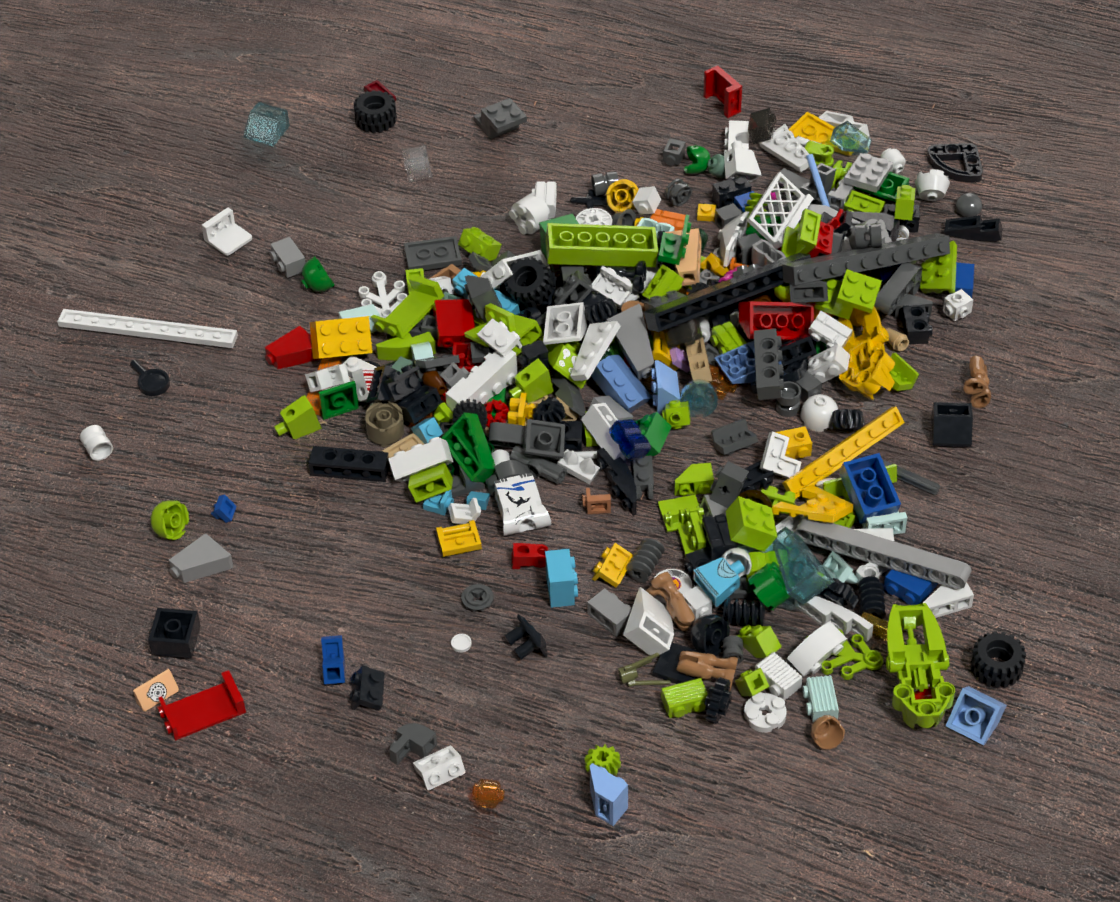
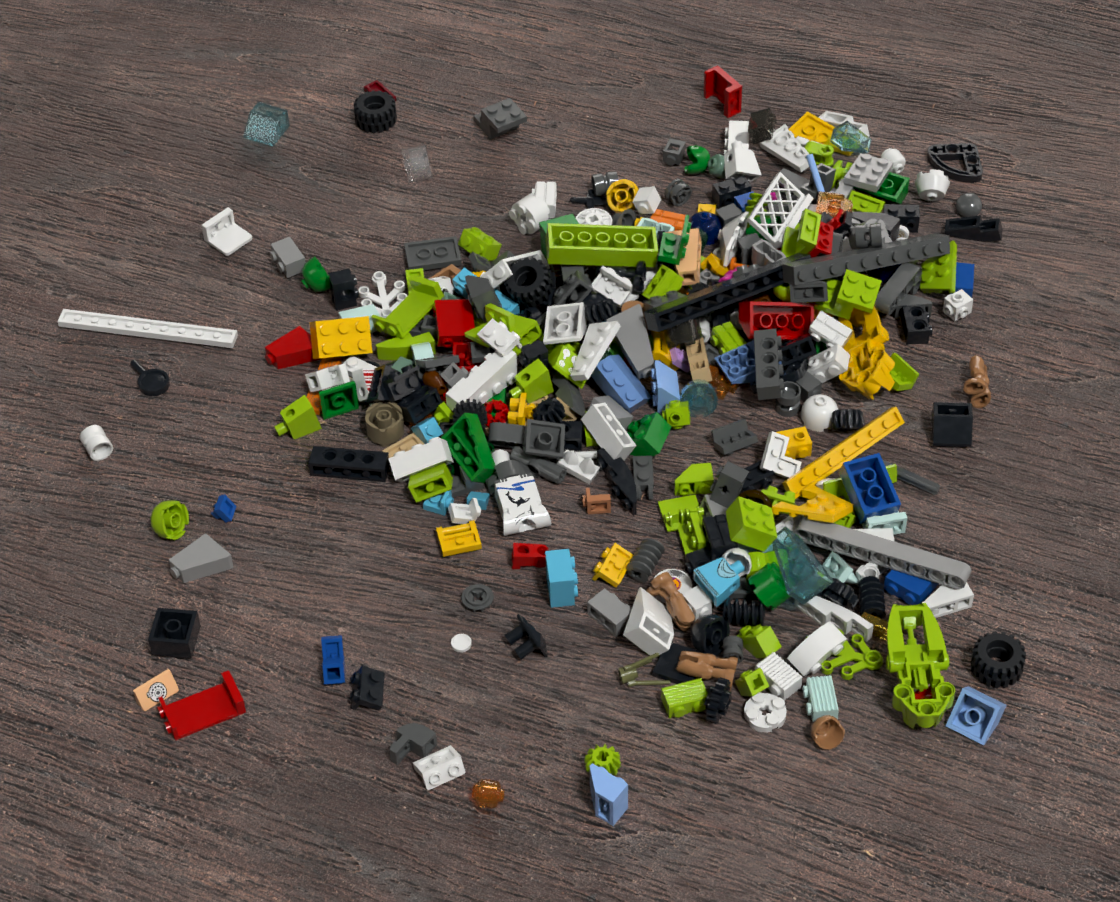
(343, 289): none -> black brick
(630, 440): clear blue brick -> none
(707, 222): none -> clear blue cylinder
(832, 202): none -> clear orange tile
(897, 340): tan cone -> none
(904, 202): lime brick -> none

